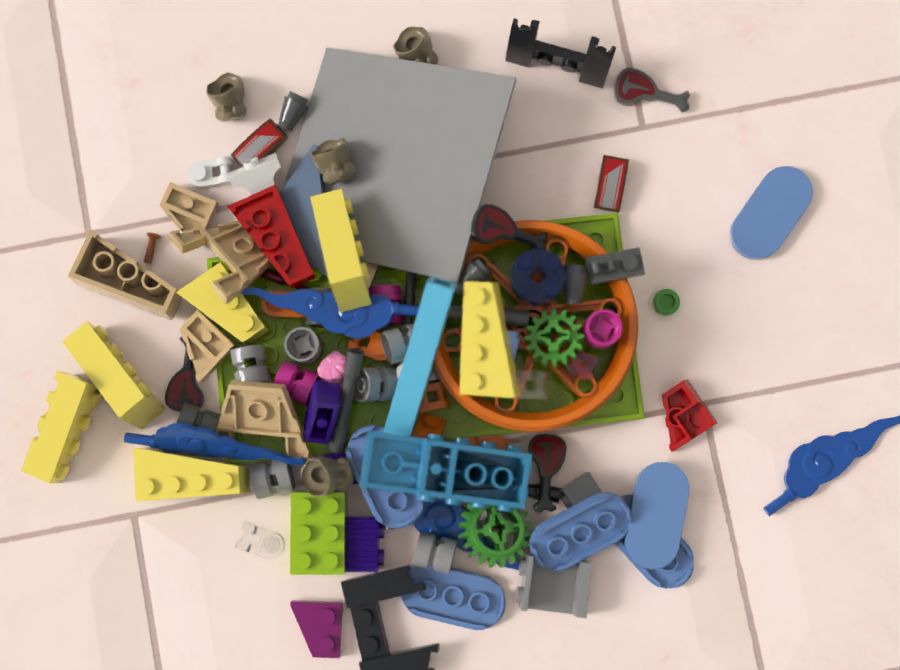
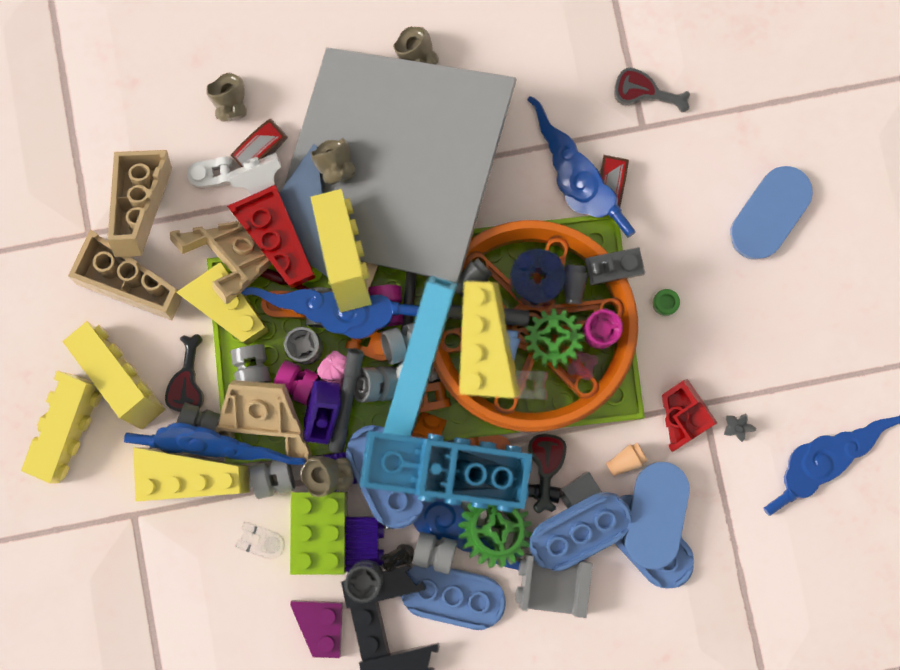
(135, 197): none -> tan wedge
(153, 237): dark orange piece -> none
(188, 208): tan wing -> none
(205, 344): tan wing -> none
(292, 110): dark grey cone -> none
(364, 580): none -> dark grey wheel
(402, 555): none -> clear smoke pin
(494, 223): black piece -> none
(524, 47): black wedge -> none
(579, 177): none -> blue piece
(628, 459): none -> light nougat cone
(738, 426): none -> dark grey plant

